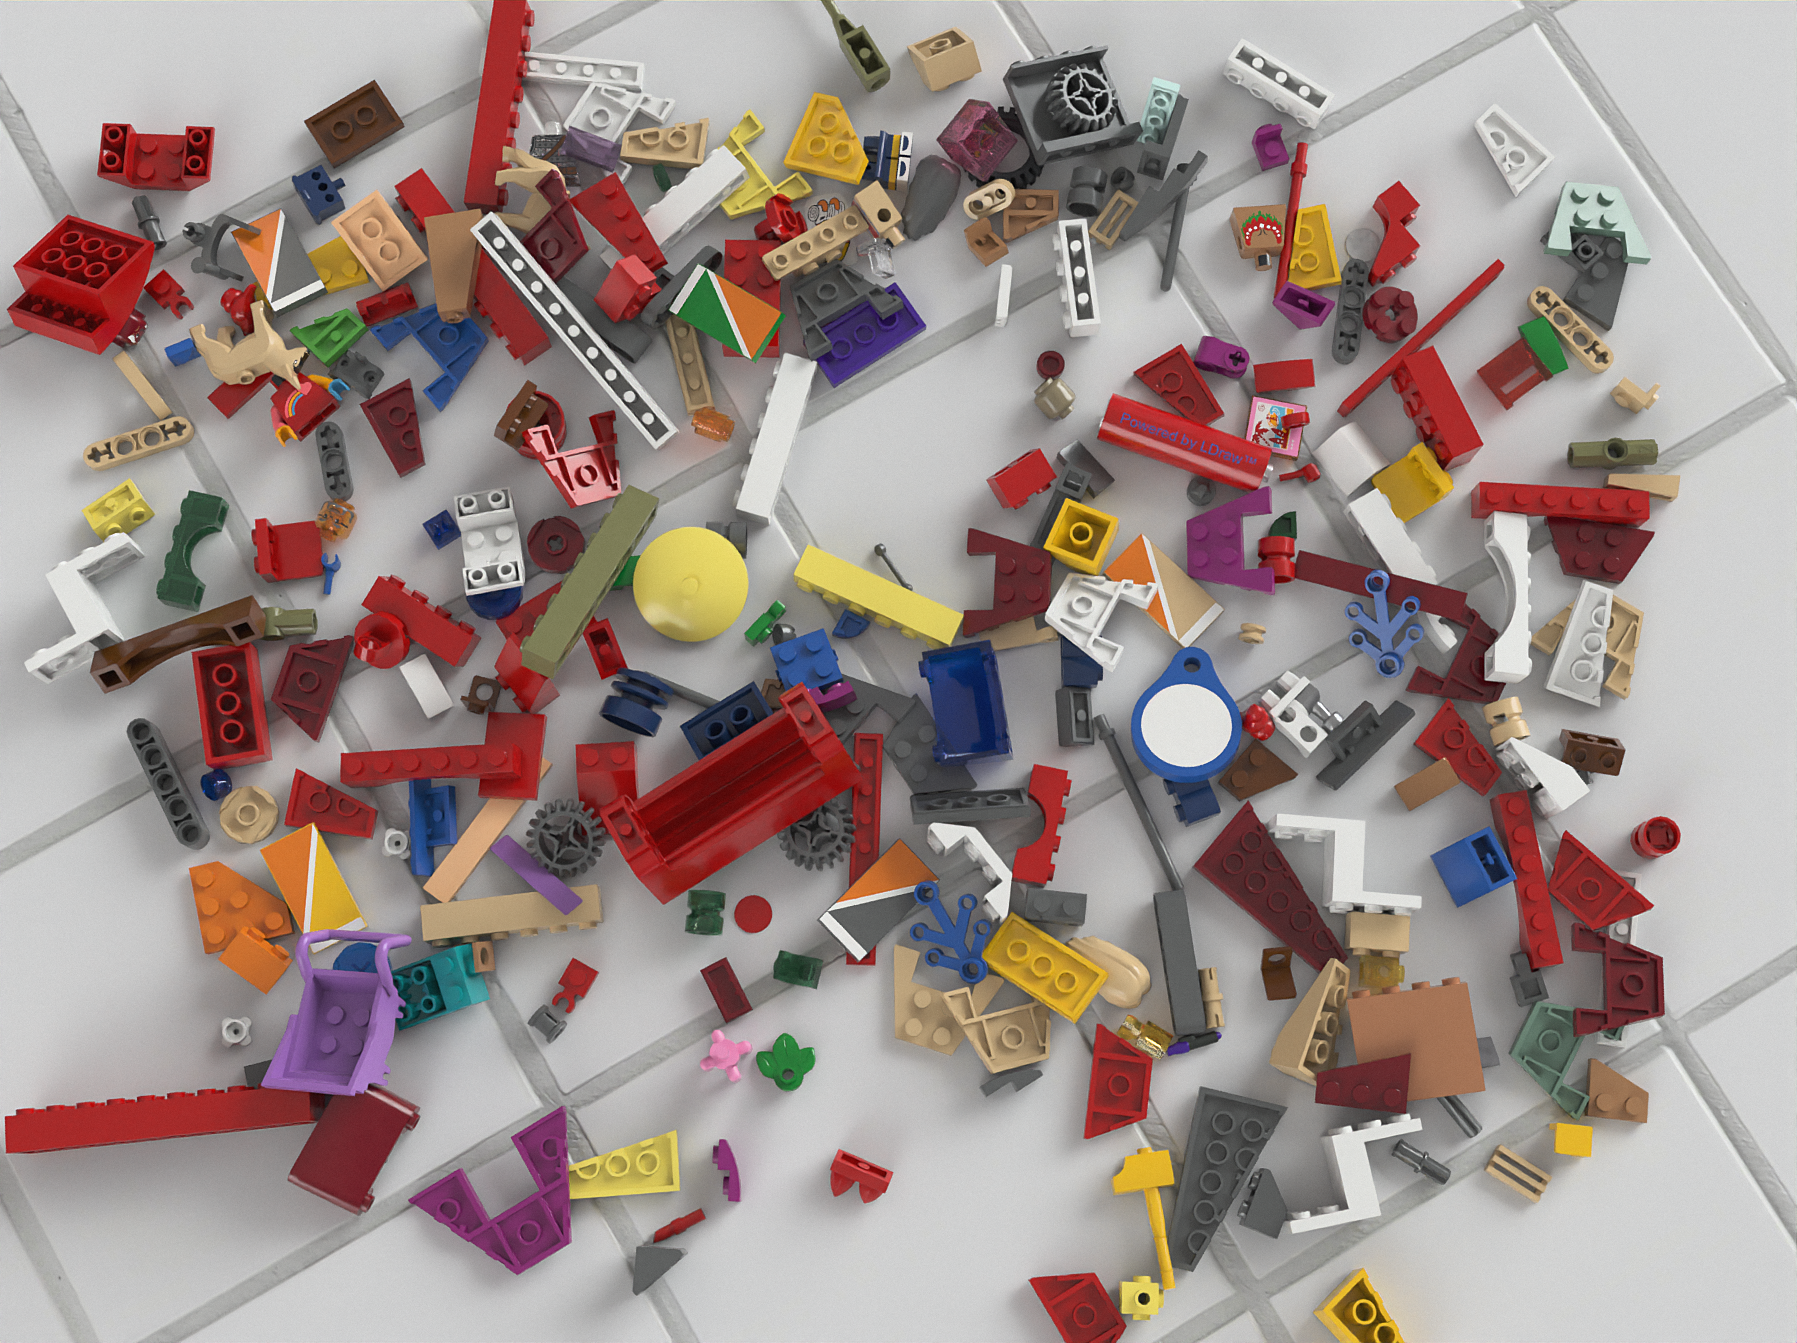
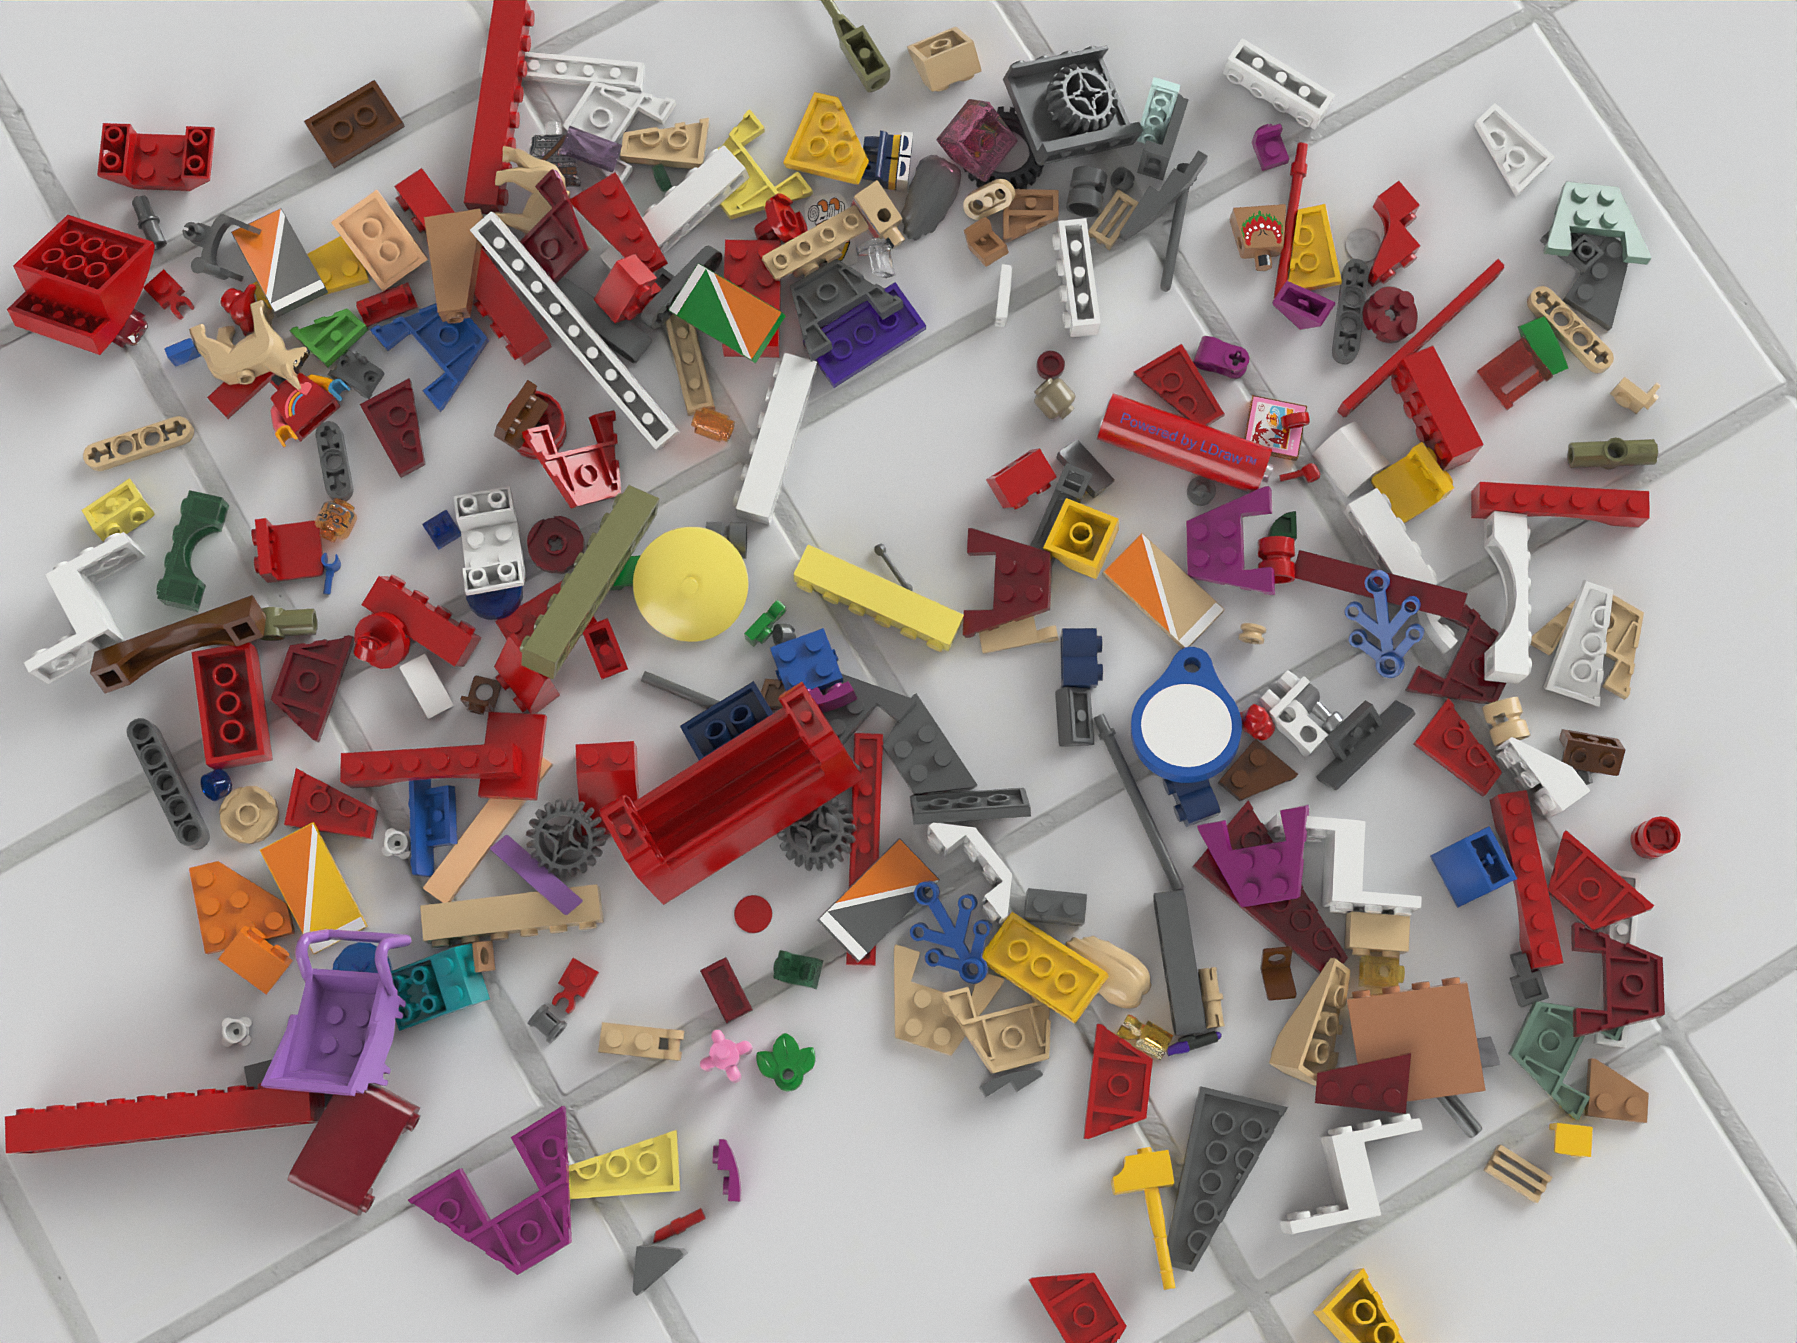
(142, 385): tan beam -> none
(319, 193): dark blue piece -> none
(638, 697): dark blue wheel -> none
(639, 1041): none -> tan plate
(705, 912): clear green wheel -> none
(849, 1168): red tile -> none
(850, 625): blue tile -> none
(967, 704): clear blue windscreen -> none
(1046, 789): red arch -> none
(1084, 608): white wing -> none
(1129, 1295): light yellow brick -> none
(1261, 871): none -> magenta wing
(1265, 1207): dark grey slope -> none
(1284, 375): red slope -> none
(1421, 1162): dark grey axle -> none
(1427, 784): medium nougat slope -> none
(1596, 548): dark red wing -> none
(1659, 486): tan piece -> none

